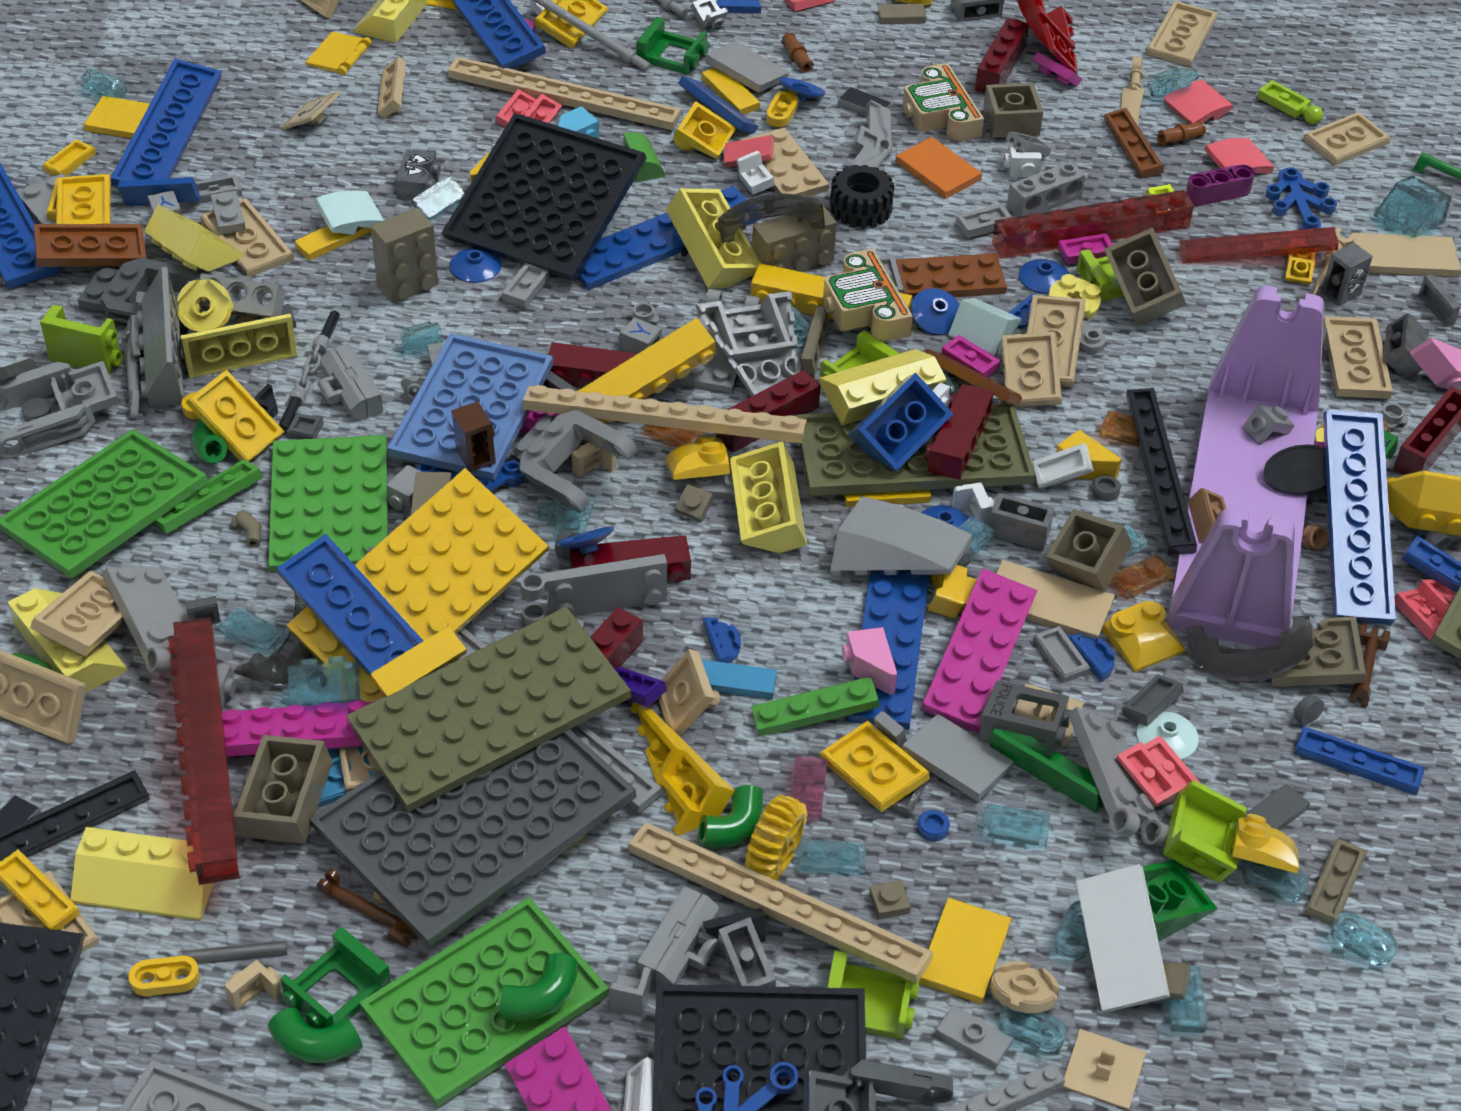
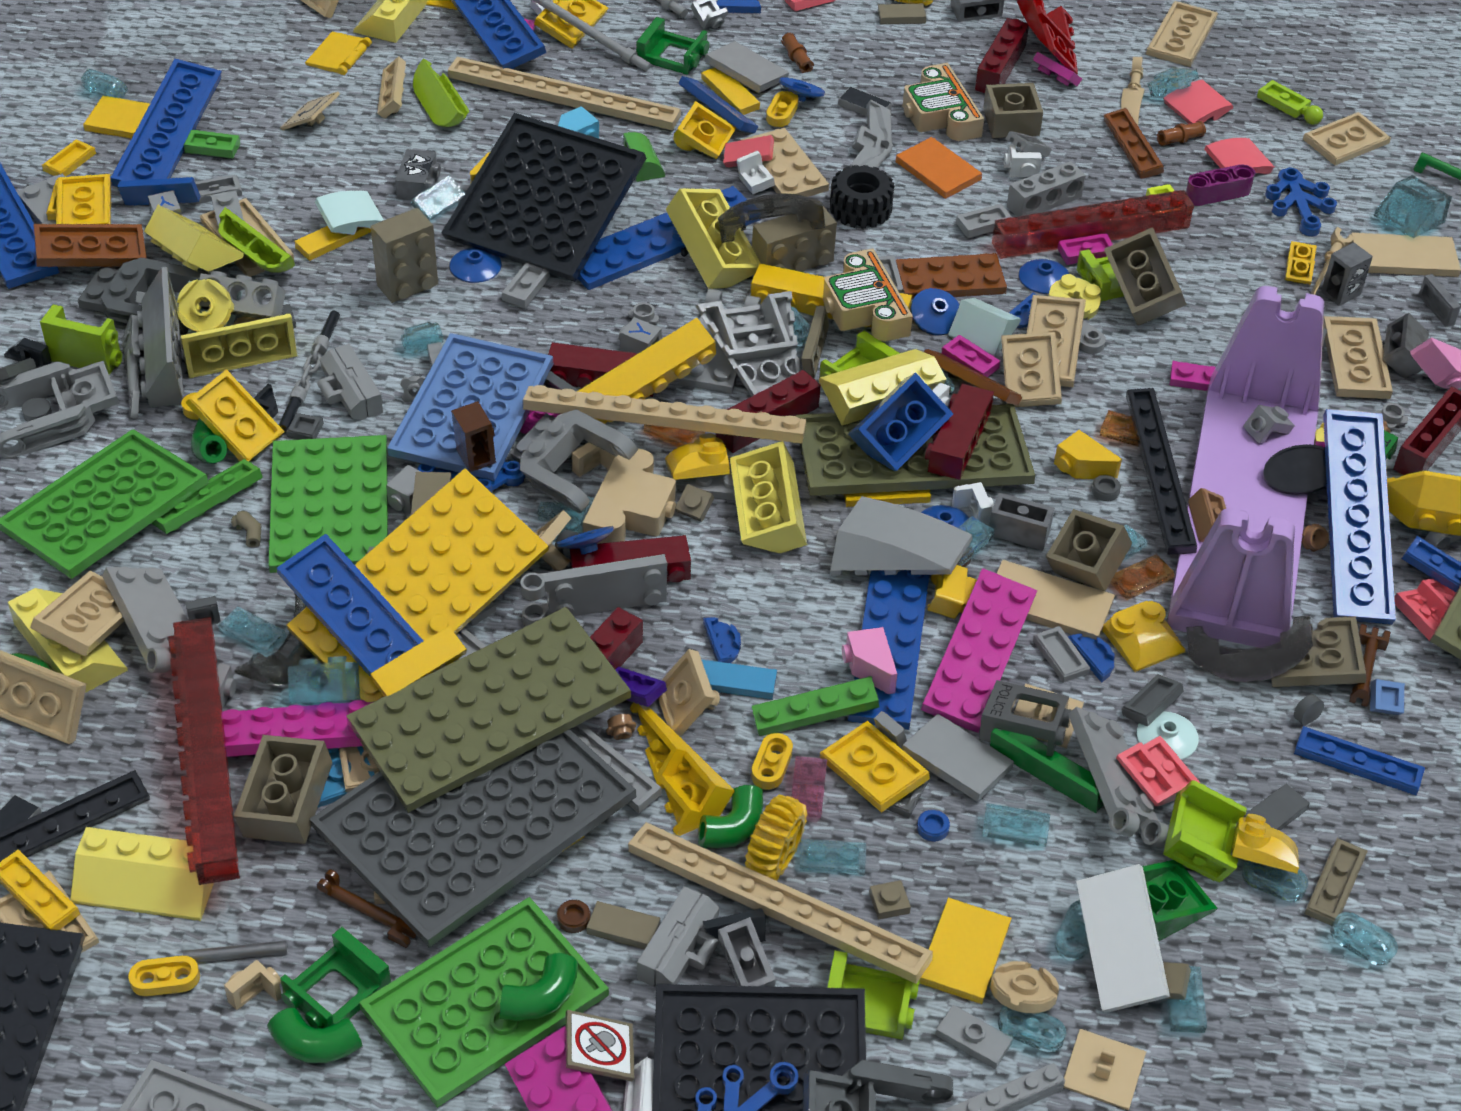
(29, 349): none -> black tile
(212, 144): none -> bright green plate
(253, 244): none -> lime brick
(438, 96): none -> lime brick
(521, 103): coral slope -> none
(548, 533): none -> tan tile
(573, 916): none -> reddish brown tile
(599, 1045): none -> piece
(620, 726): none -> medium nougat plate
(622, 925): none -> dark tan tile
(630, 993): light grey panel -> none
(632, 499): none -> tan brick
(771, 763): none -> yellow plate
(1062, 466): white tile -> none
(1190, 375): none -> dark pink plate
(1258, 245): clear red tile -> none
(1387, 697): none -> medium blue plate

